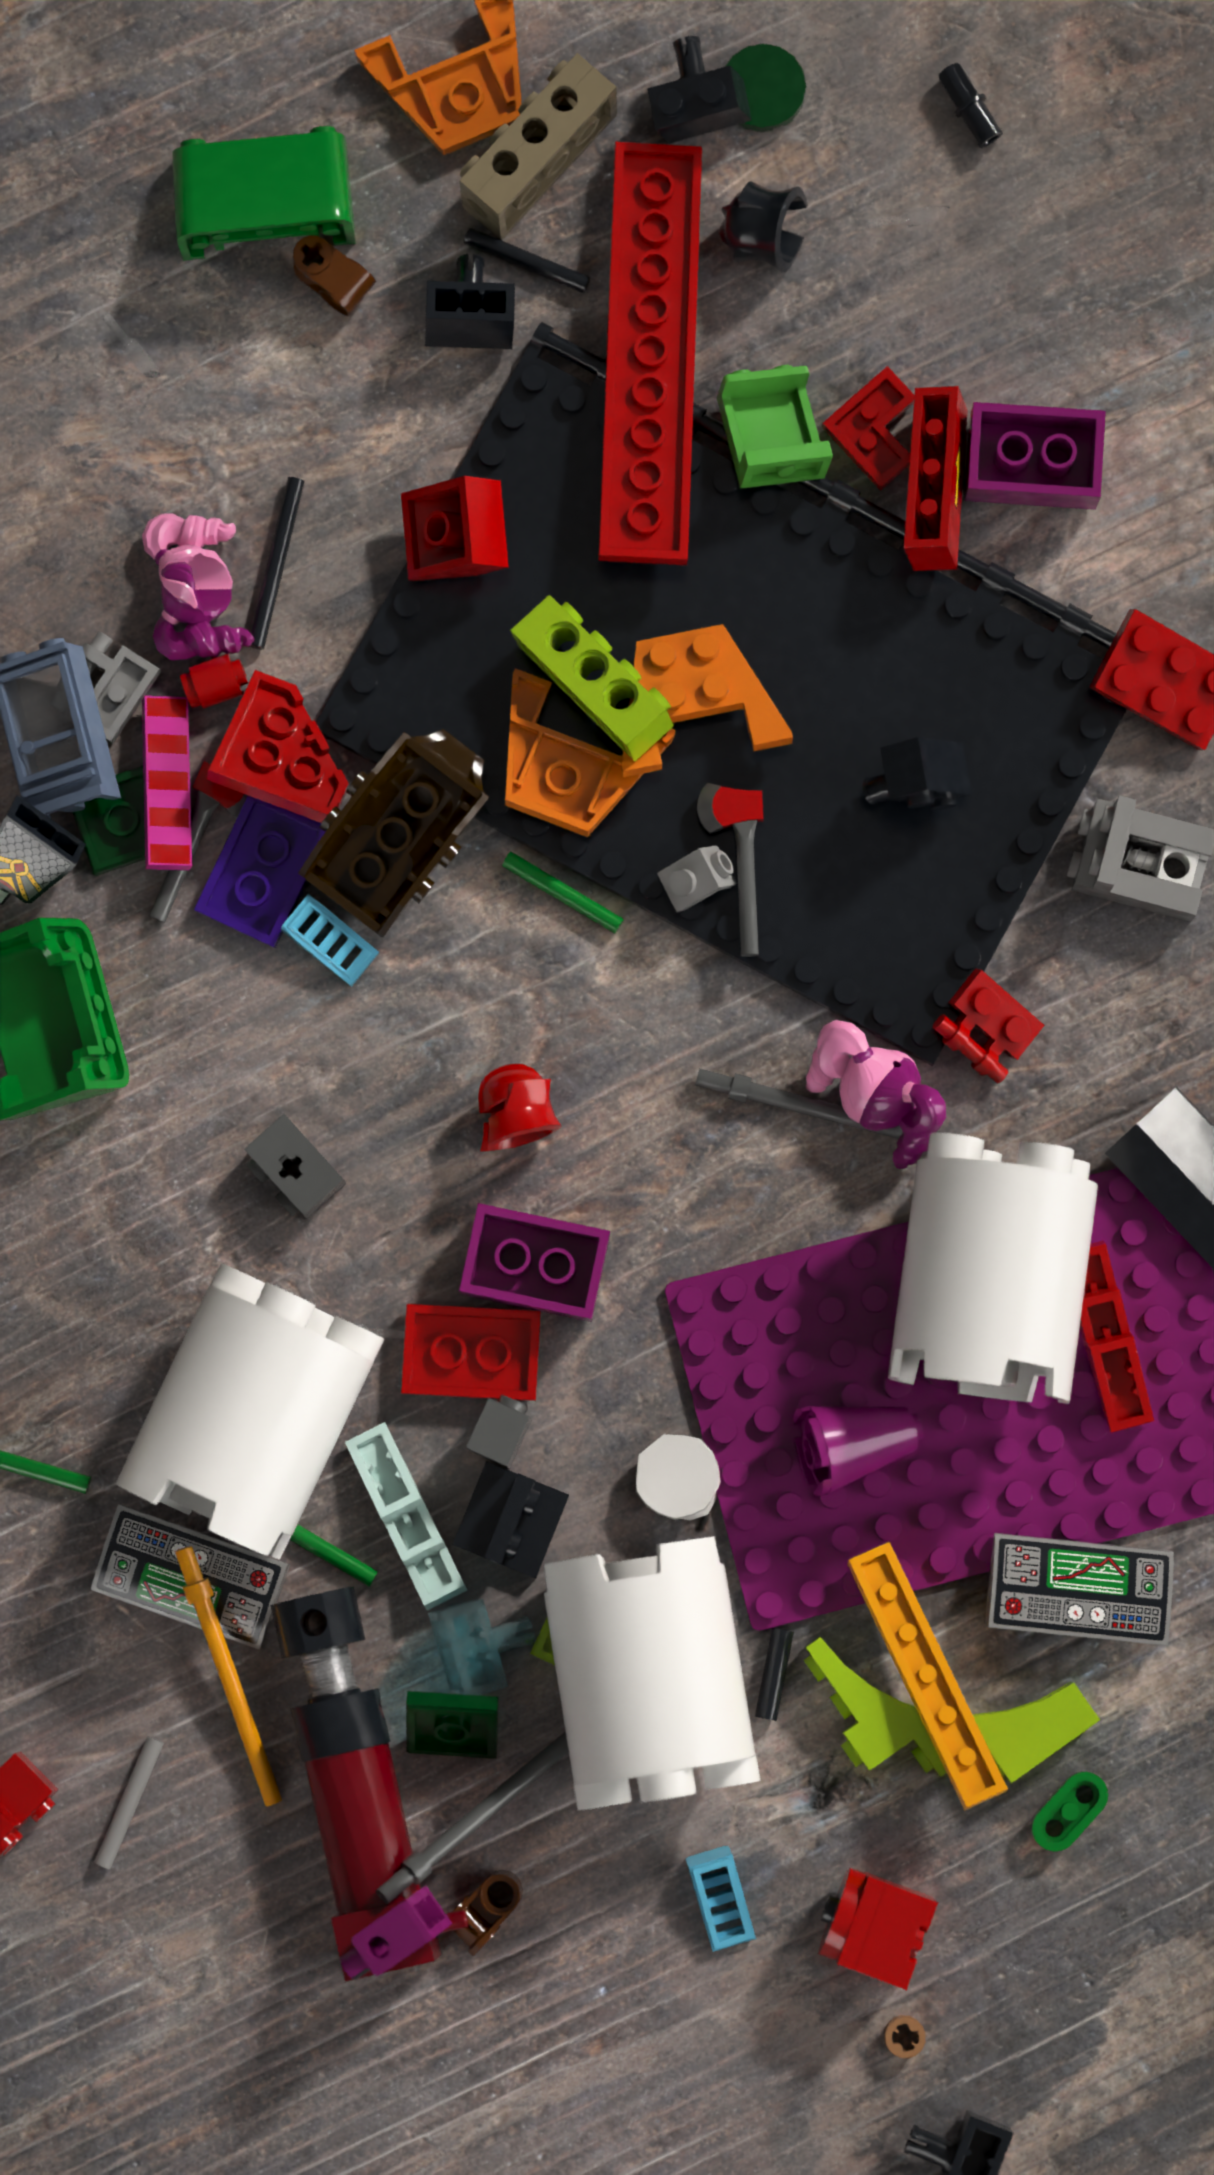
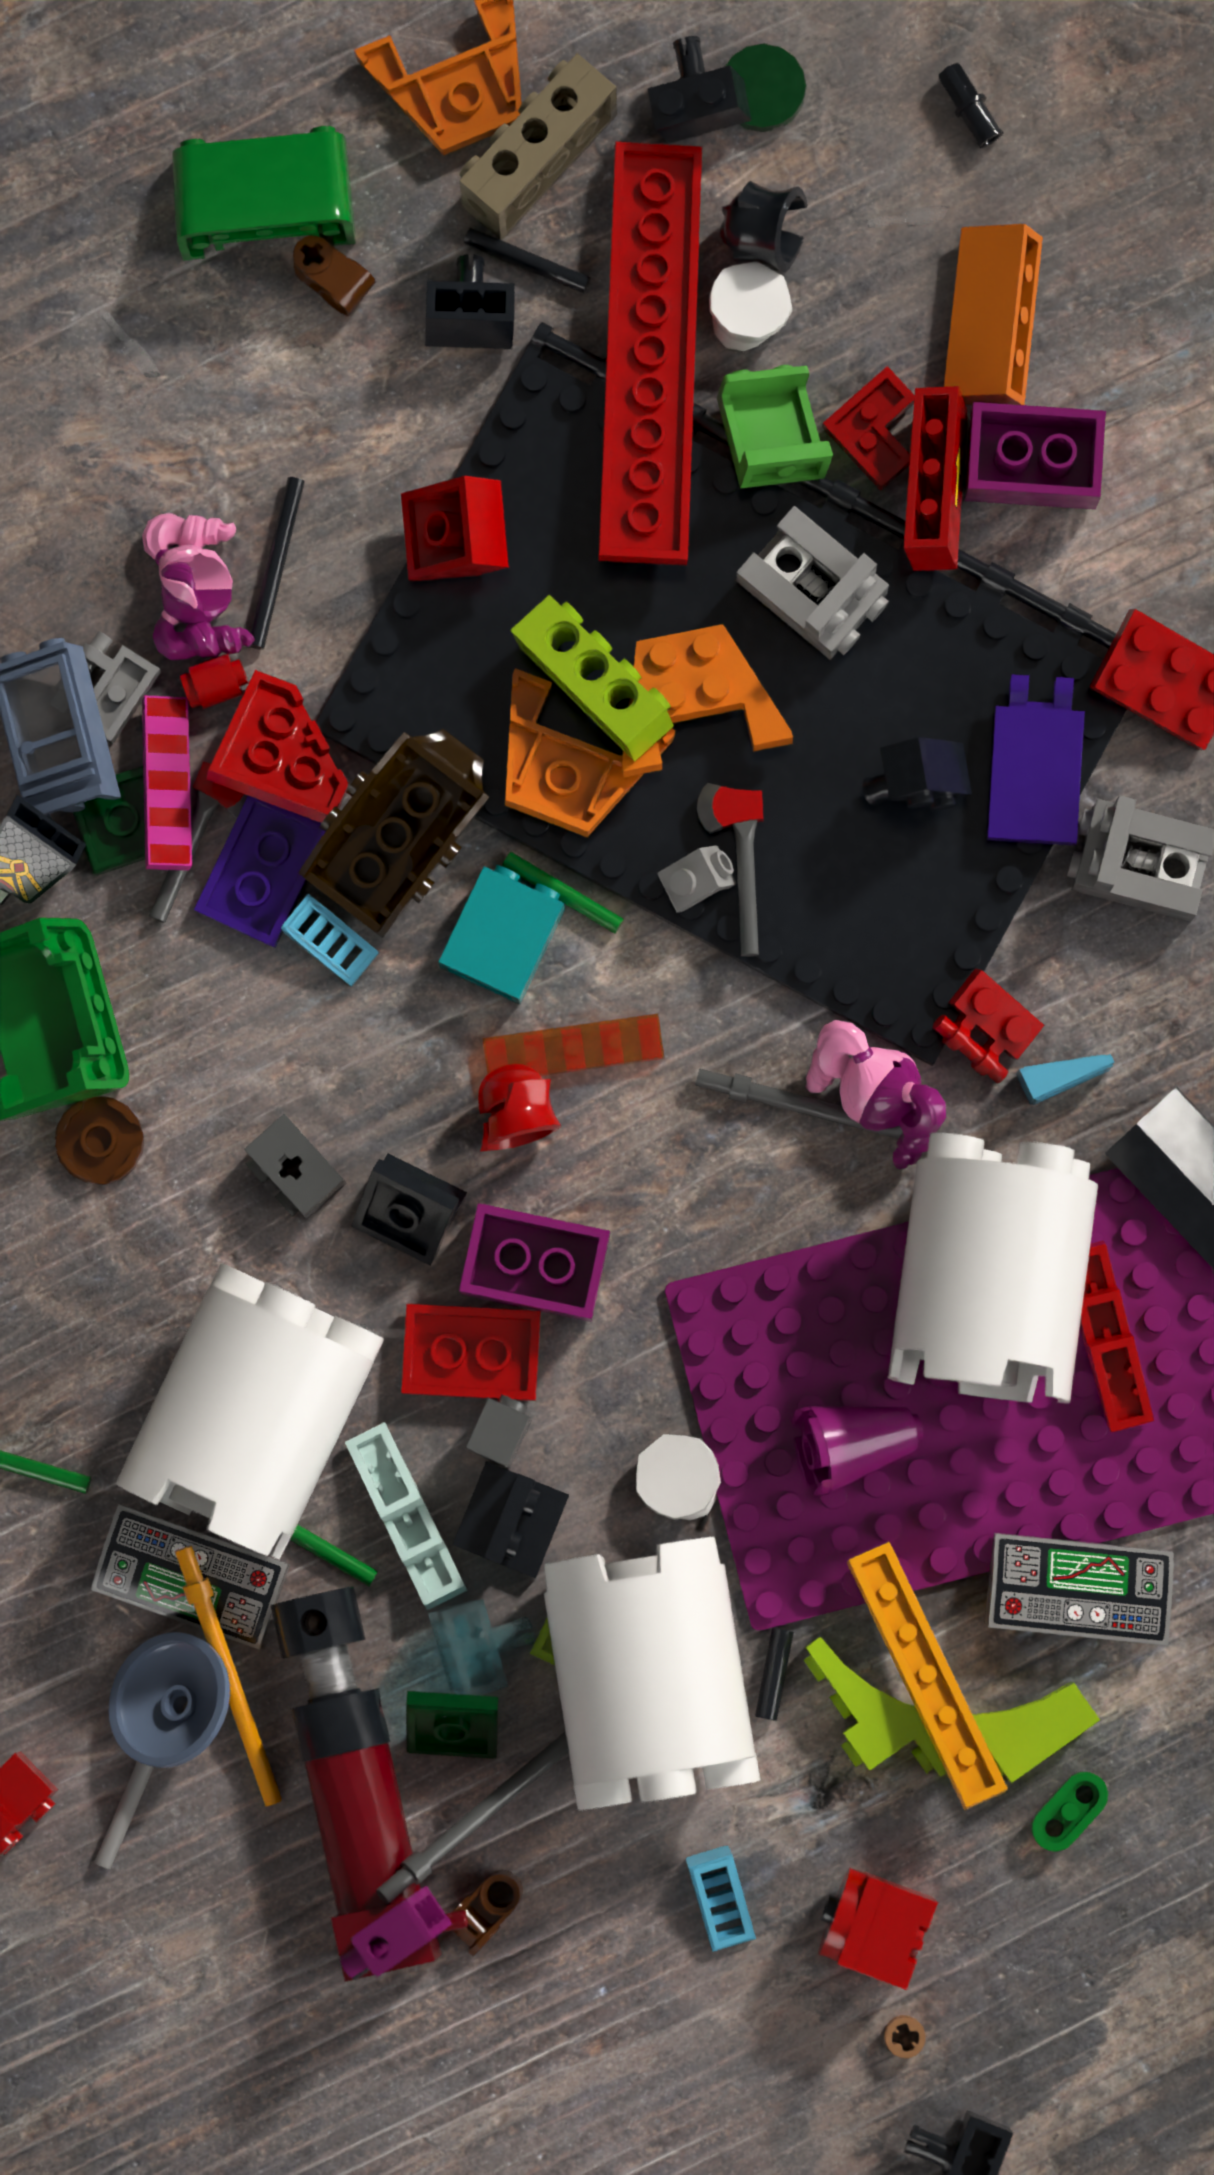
(99, 1140): none -> reddish brown tile
(151, 1695): none -> sand blue dish
(407, 1208): none -> black bracket
(502, 933): none -> teal brick
(579, 1046): none -> clear orange tile
(748, 305): none -> white hat
(856, 593): none -> light grey brick
(993, 313): none -> orange brick
(1036, 767): none -> dark purple tile
(1053, 1078): none -> medium azure slope

